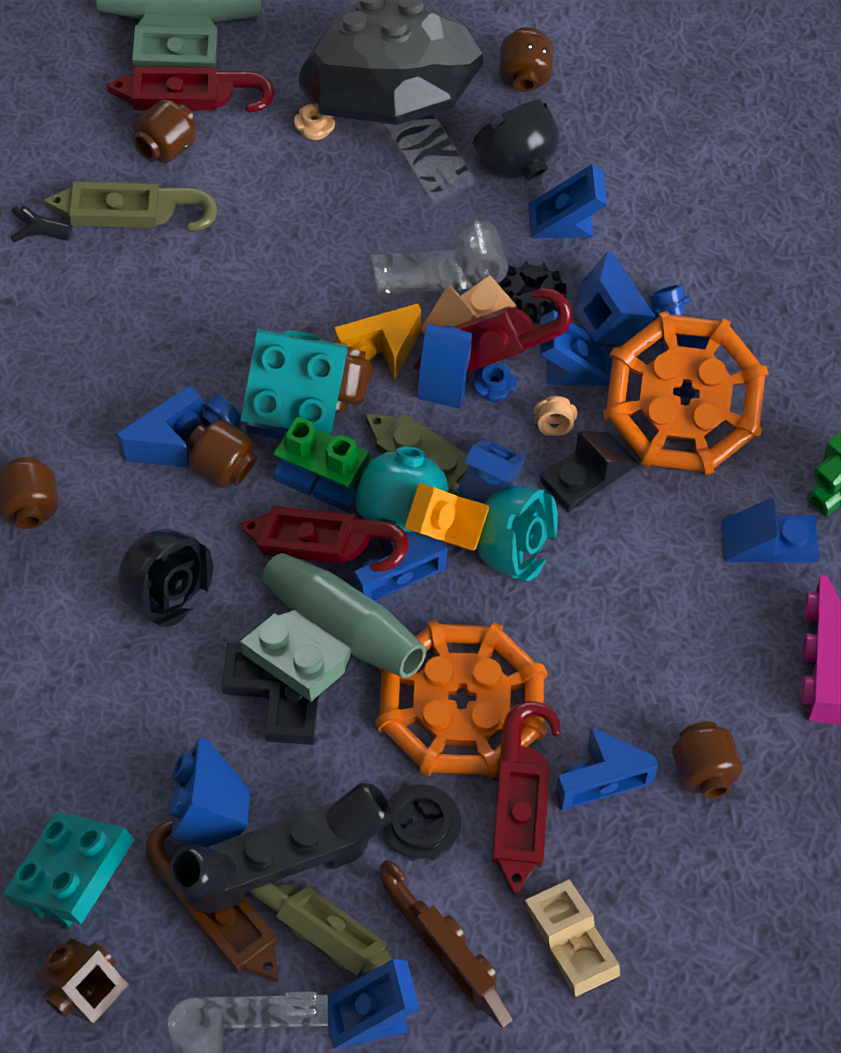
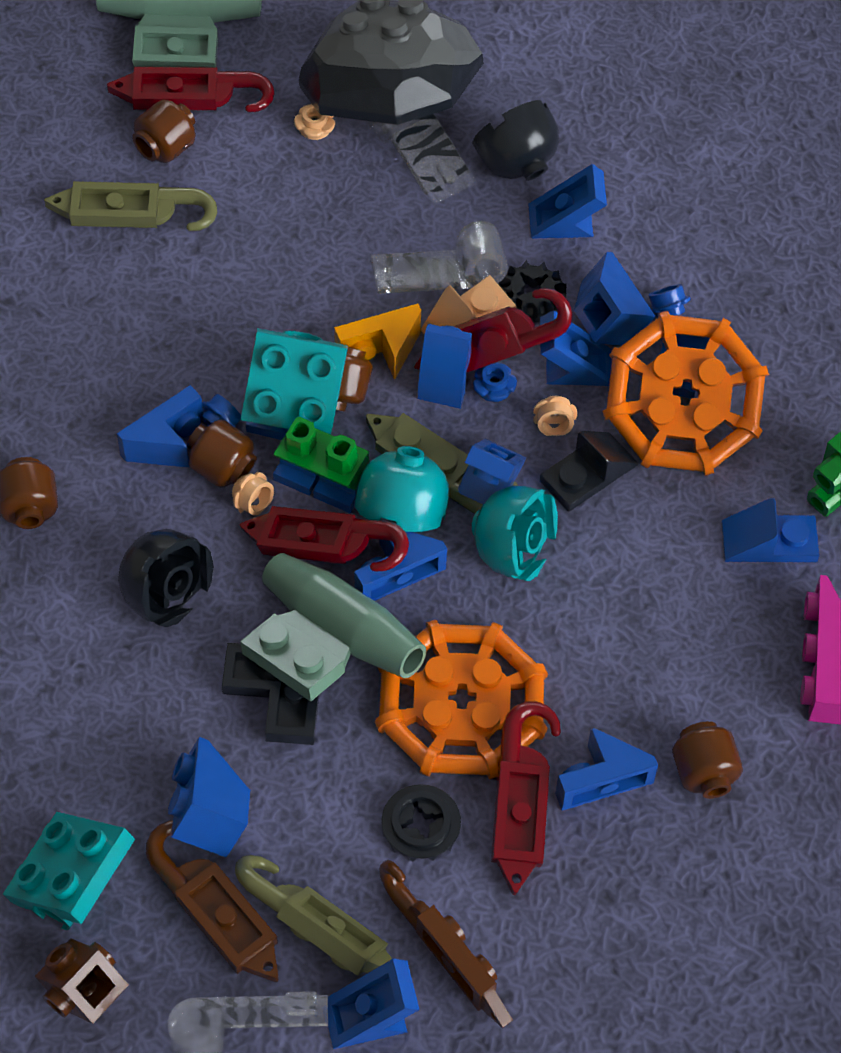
(39, 225): black bar -> none
(248, 489): none -> light nougat plate
(333, 833): black plate -> none
(446, 517): light orange slope -> none
(527, 58): reddish brown head -> none
(572, 937): tan slope -> none

